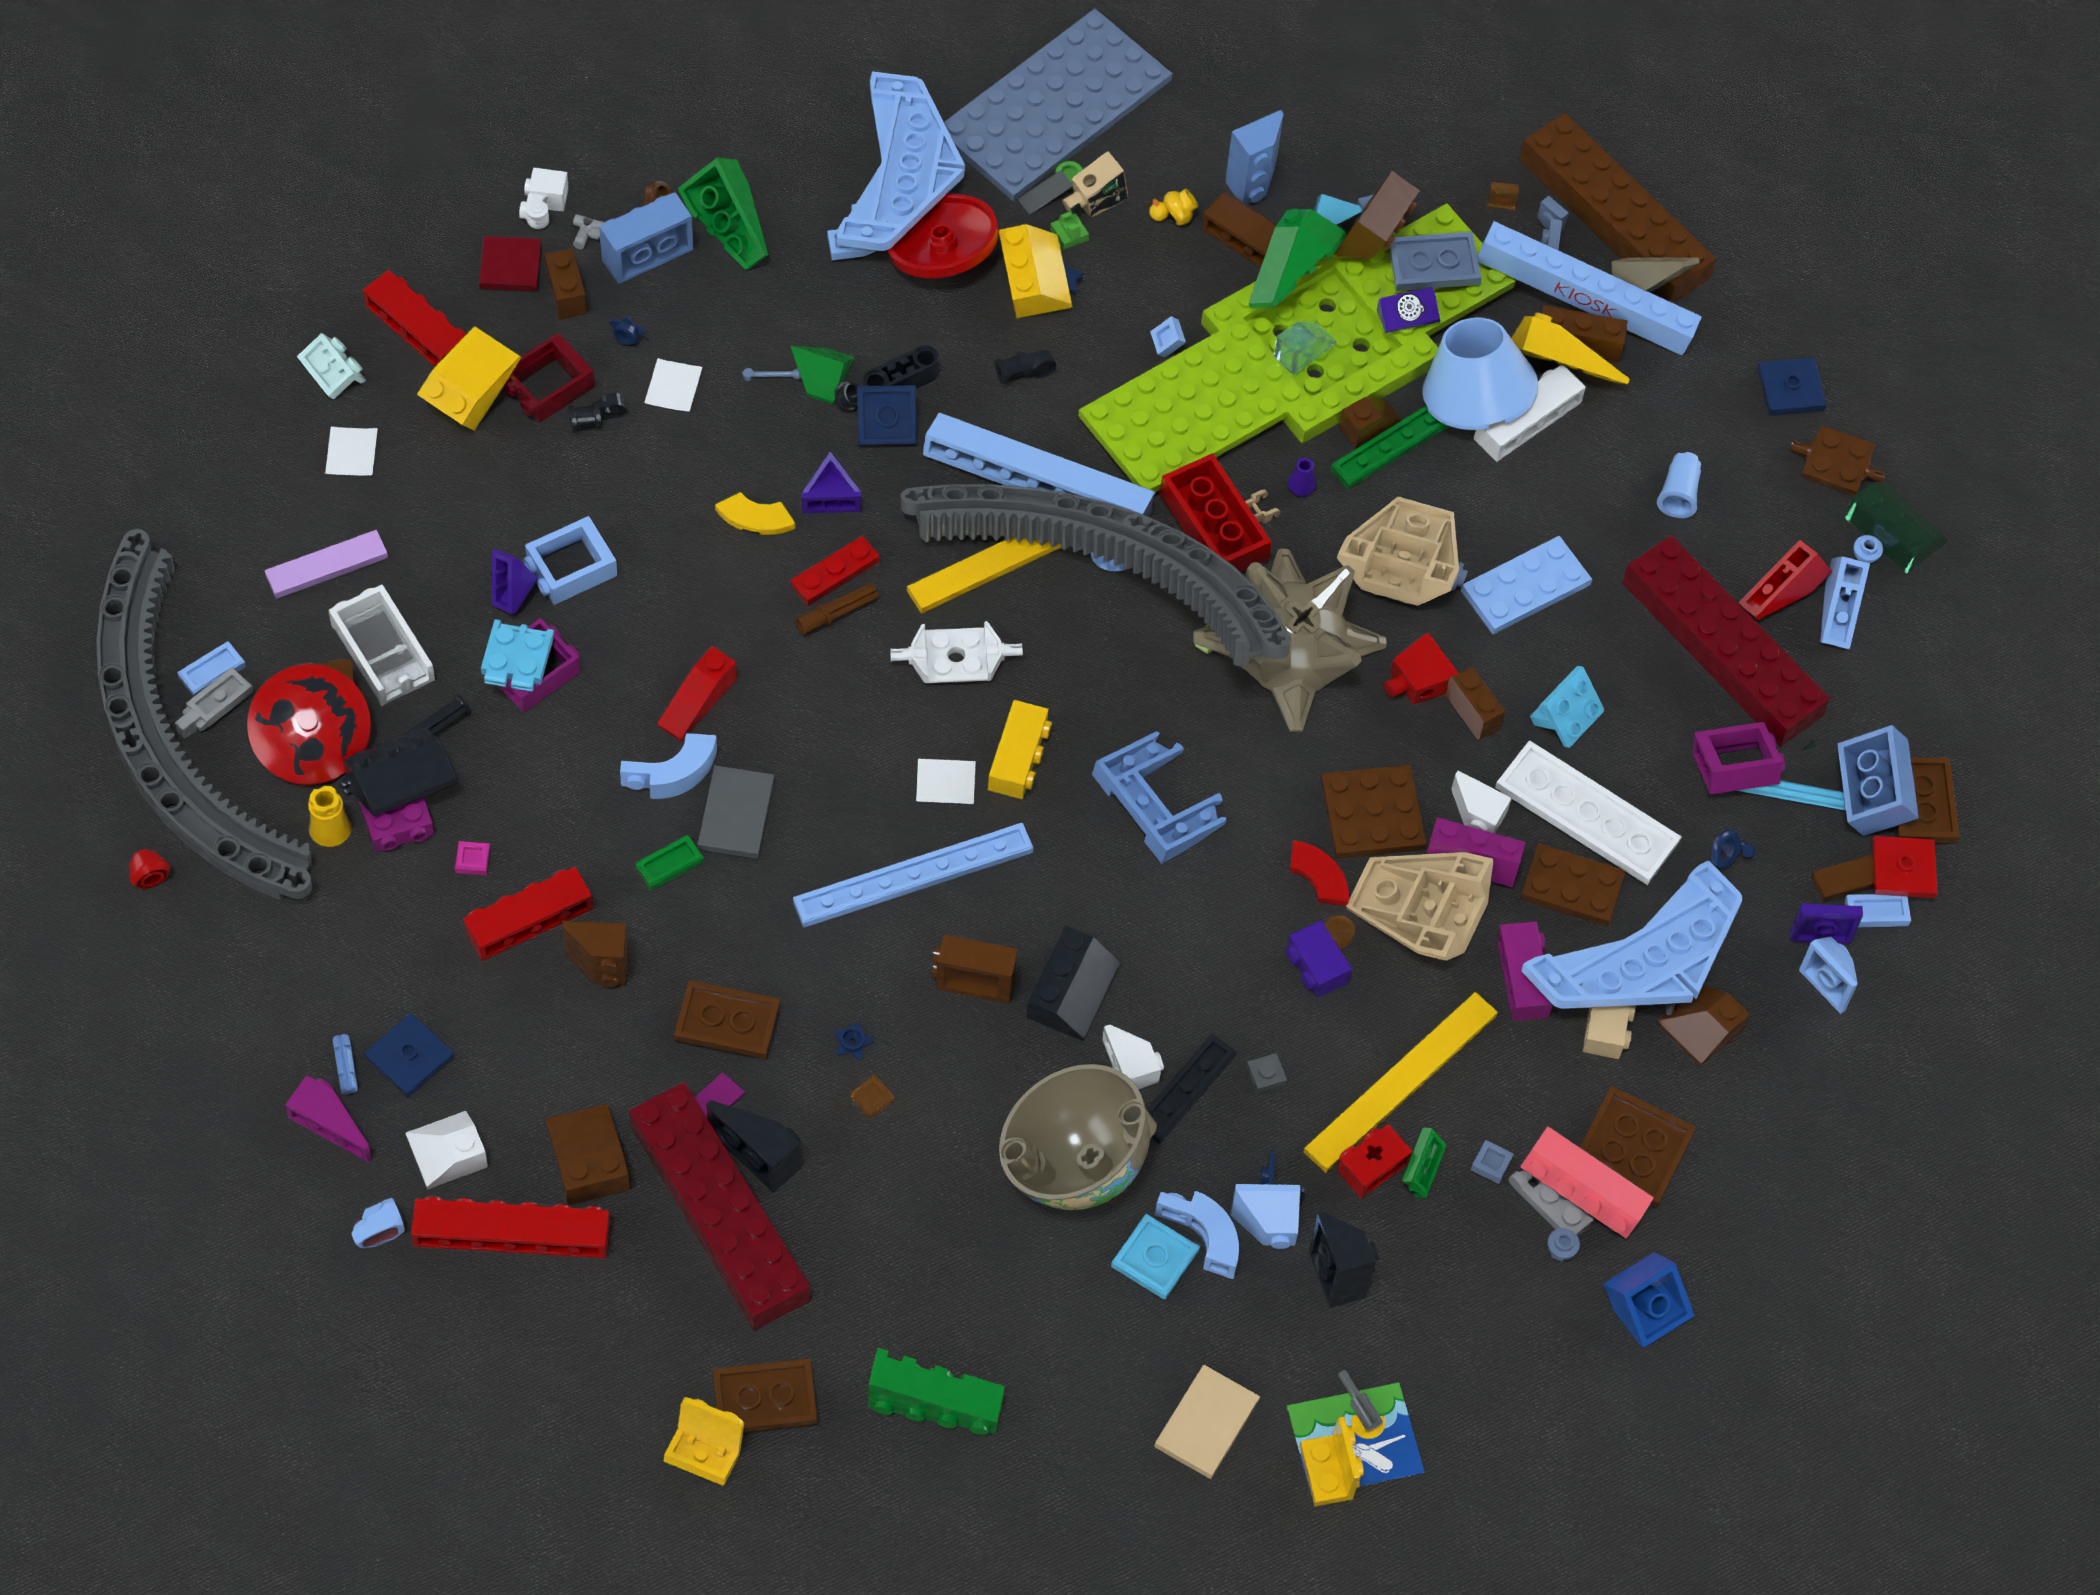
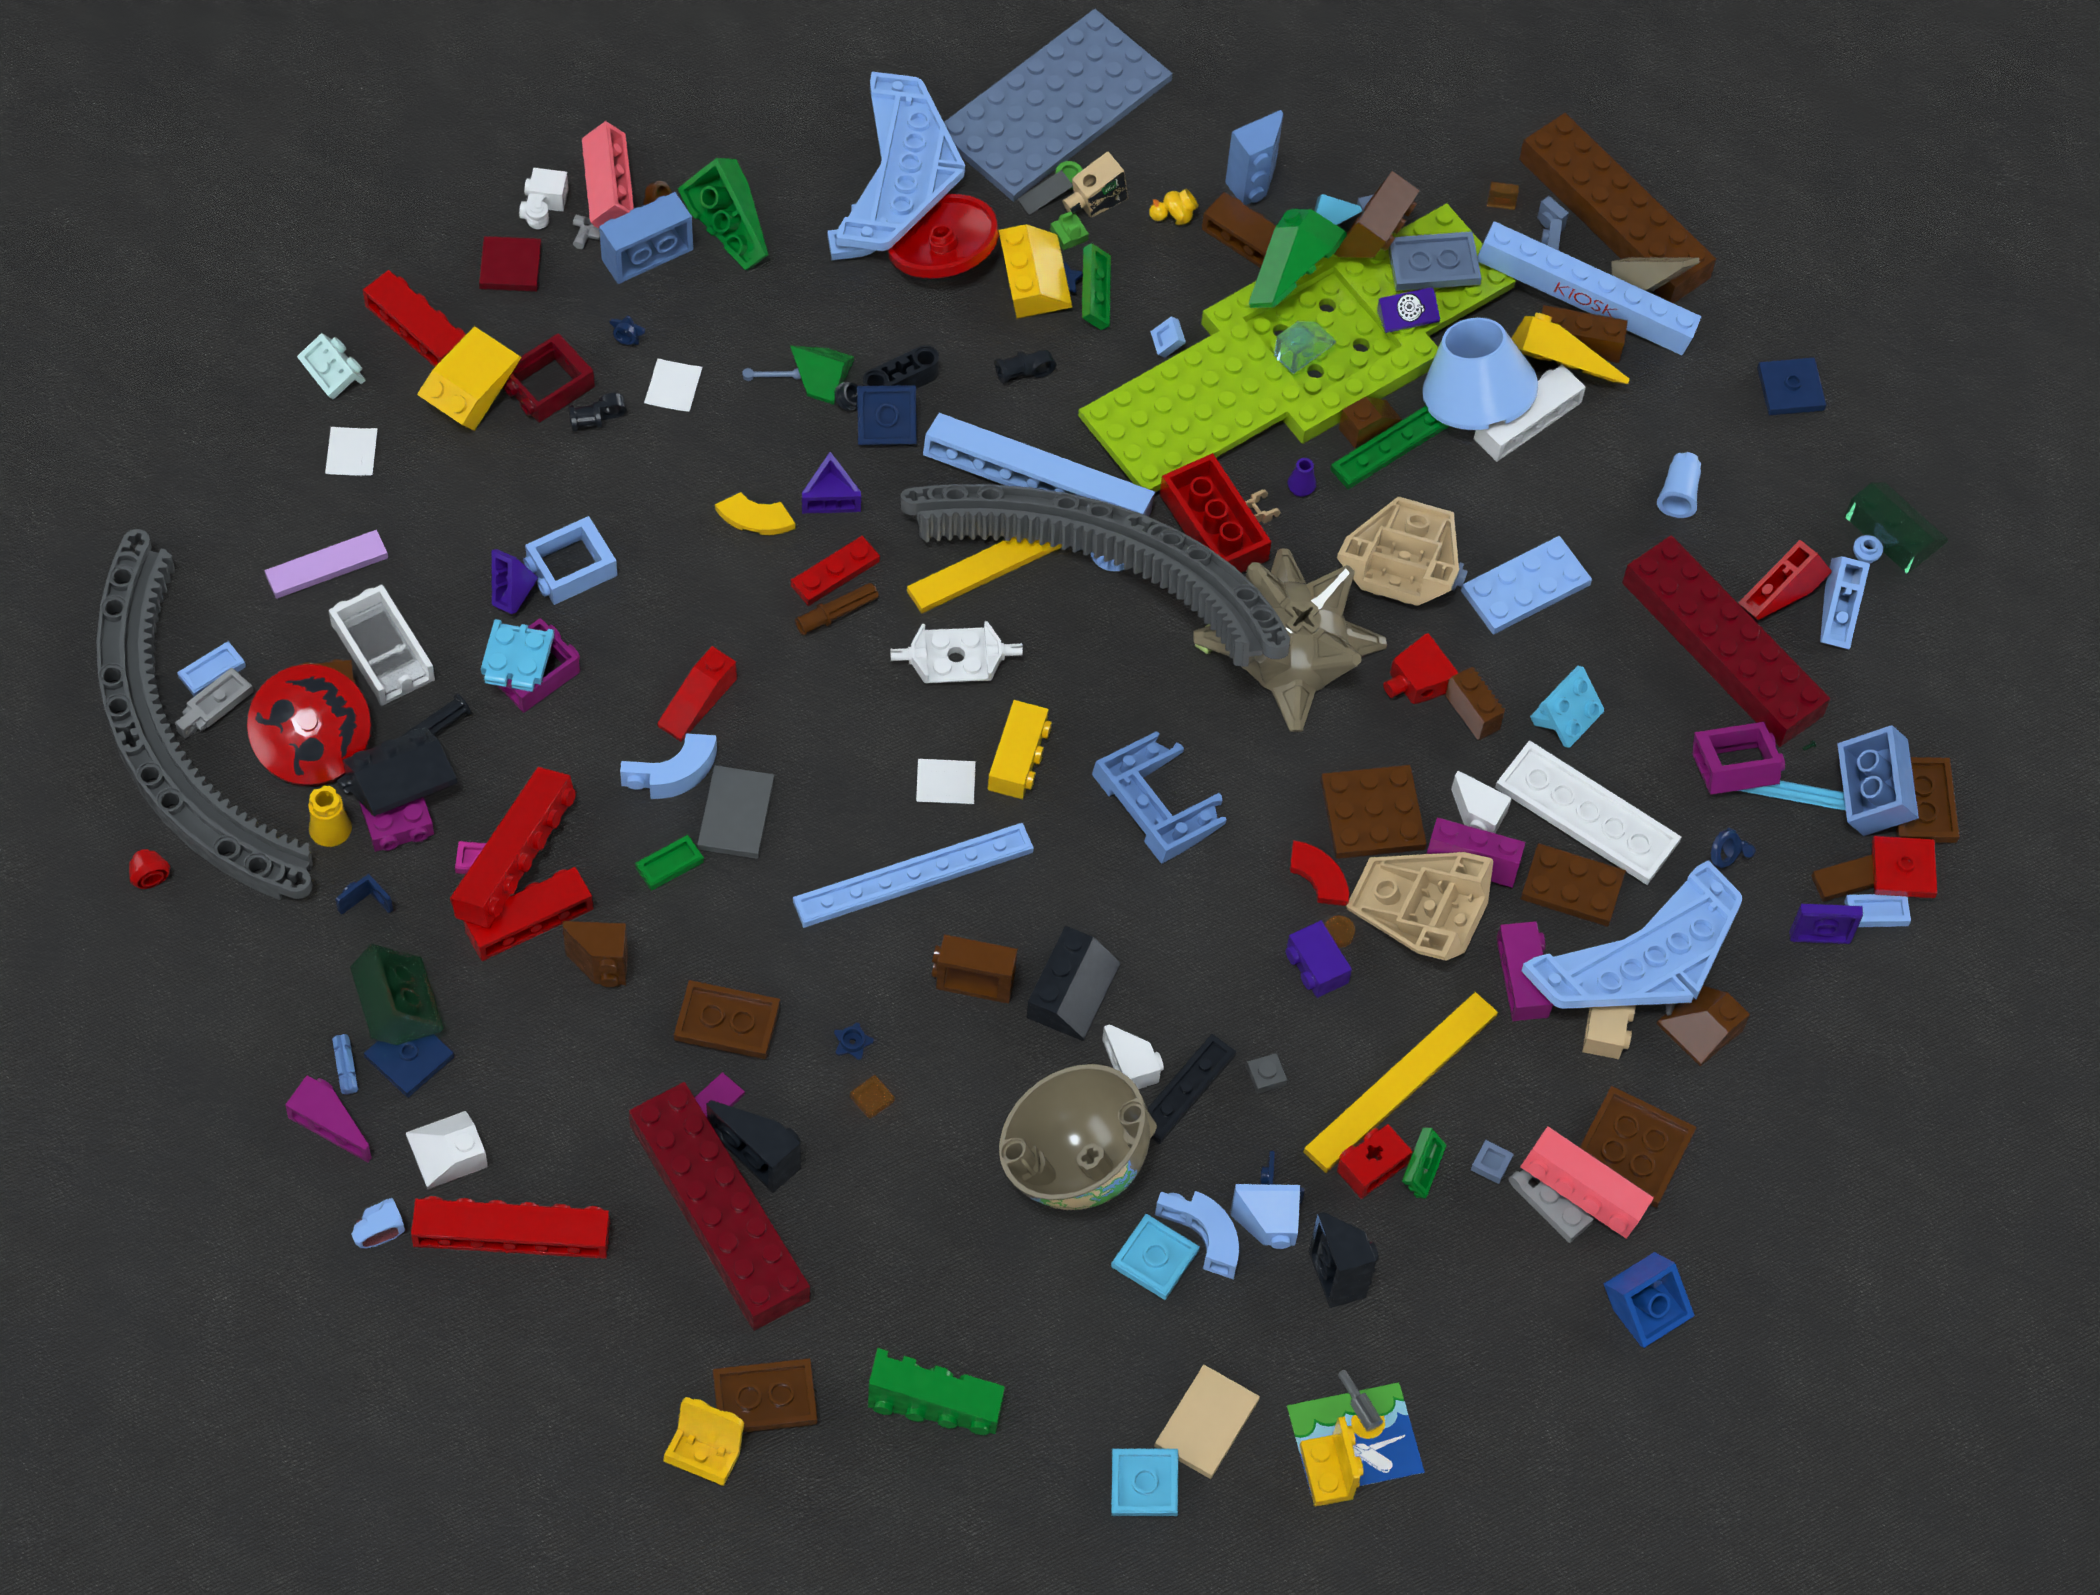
(359, 890): none -> dark blue bracket
(395, 995): none -> clear green slope
(513, 847): none -> red brick
(565, 284): reddish brown brick -> none
(588, 1154): reddish brown slope -> none
(607, 174): none -> coral brick
(1096, 286): none -> green plate
(1145, 1482): none -> medium azure plate
(1563, 1244): sand blue plate -> none
(1830, 971): light blue slope -> none
(1838, 460): reddish brown plate -> none

